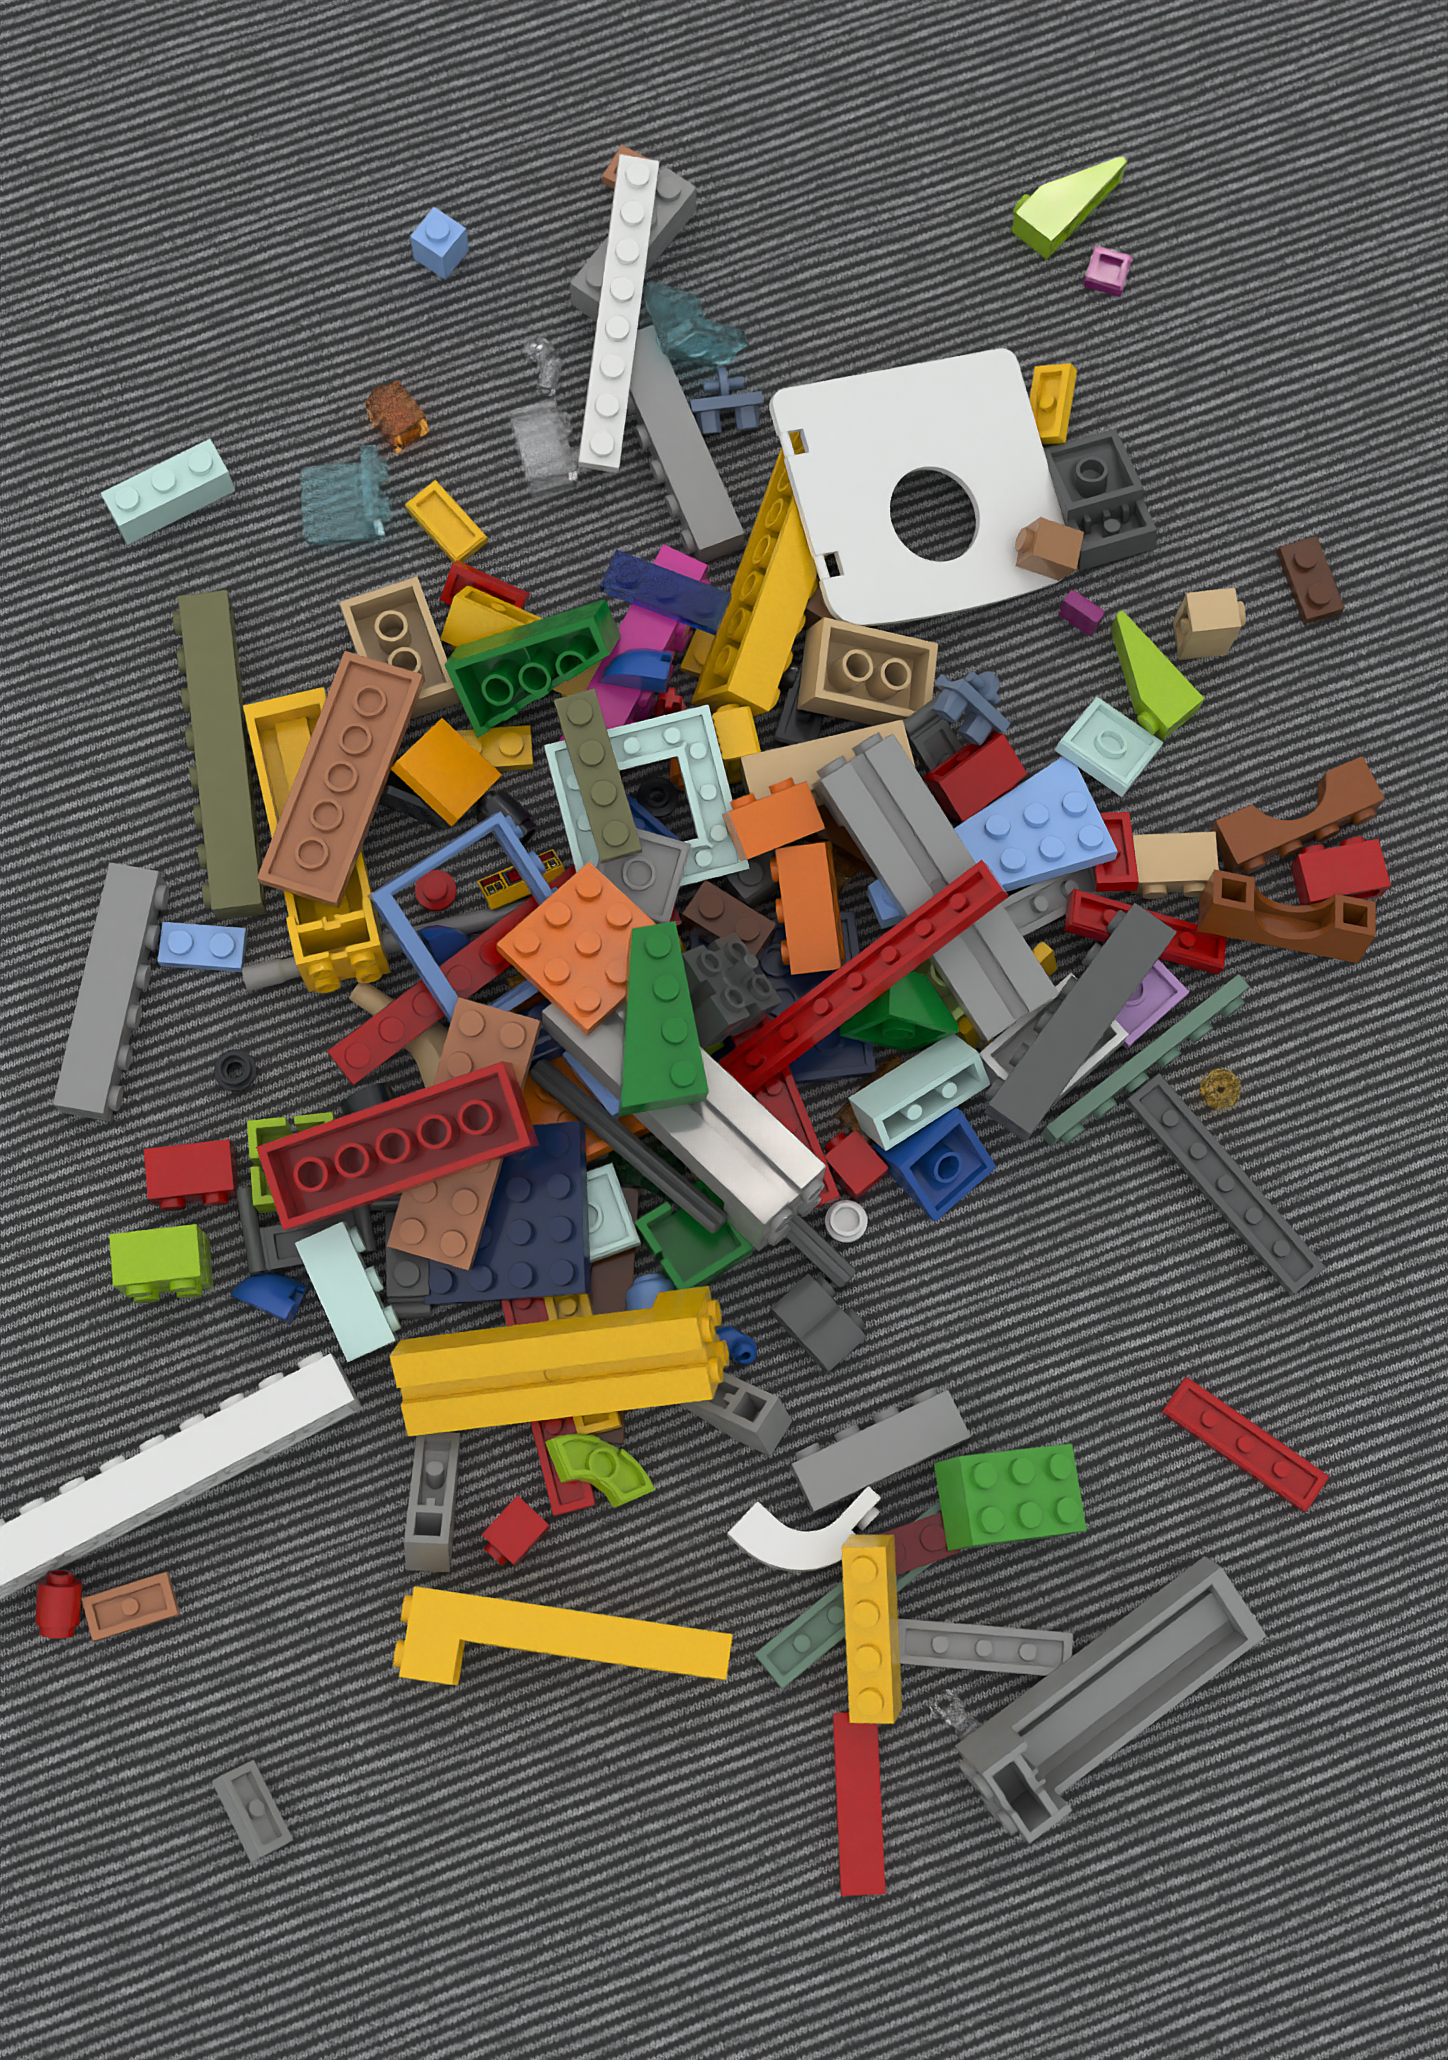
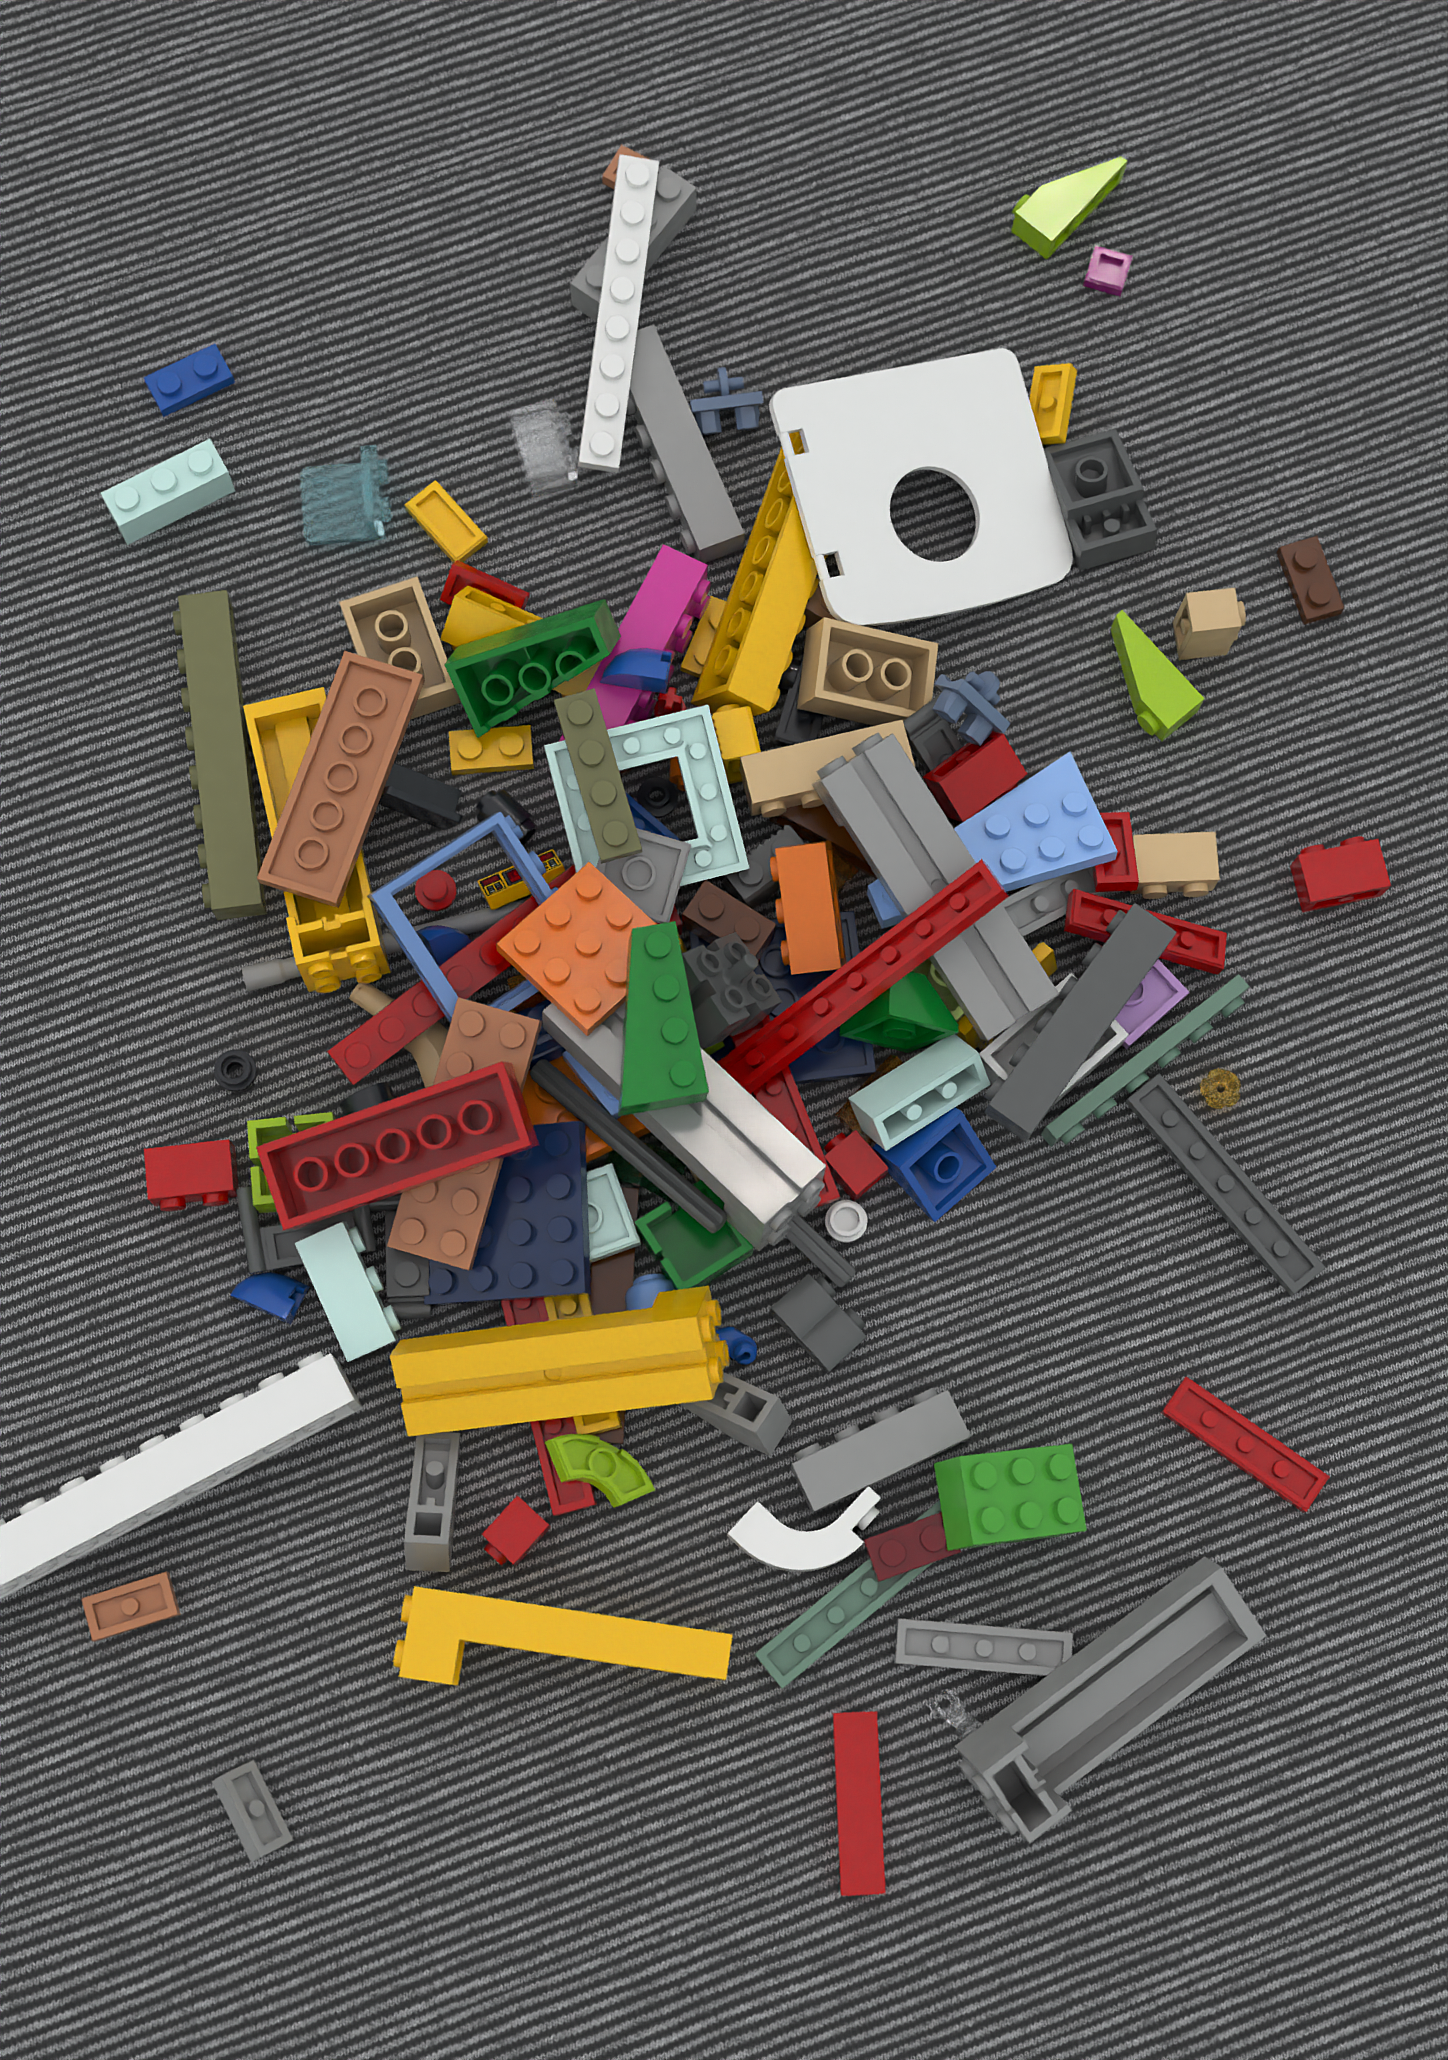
(58, 1604): red brick -> none
(110, 992): light grey brick -> none
(161, 1262): lime piece -> none
(189, 380): none -> blue plate
(202, 947): light blue plate -> none
(396, 415): clear orange brick -> none
(439, 243): light blue brick -> none
(446, 772): light orange tile -> none
(544, 354): clear arm -> none
(665, 592): clear blue plate -> none
(685, 331): clear light blue bracket -> none
(772, 820): orange brick -> none
(871, 1628): yellow brick -> none
(1048, 548): medium nougat brick -> none
(1081, 613): magenta tile -> none
(1109, 746): light aqua tile -> none
(1252, 837): dark orange arch -> none
(1332, 928): dark orange arch -> none

